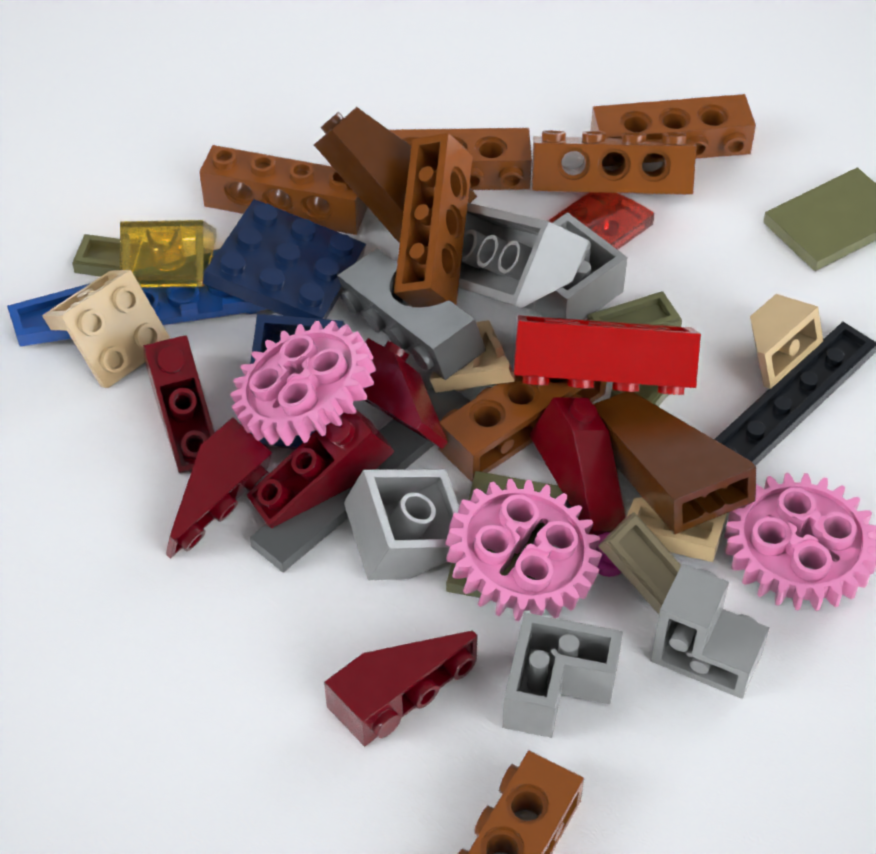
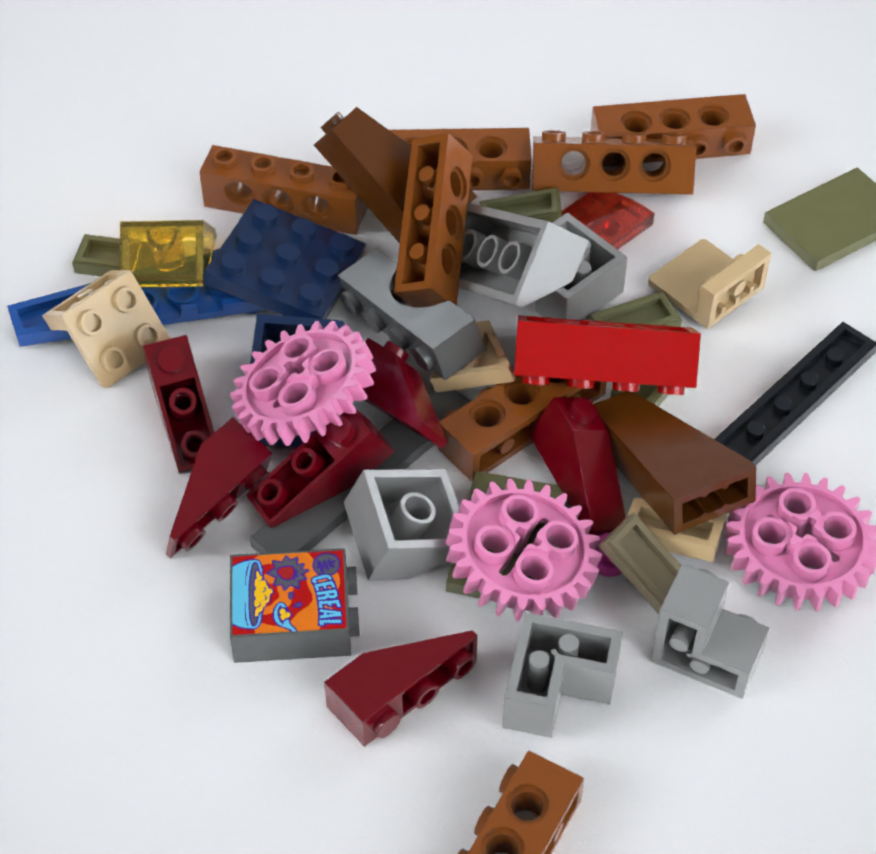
(292, 605): none -> brick
(537, 204): none -> olive tile
(710, 282): none -> tan bracket
(784, 335): tan slope -> none

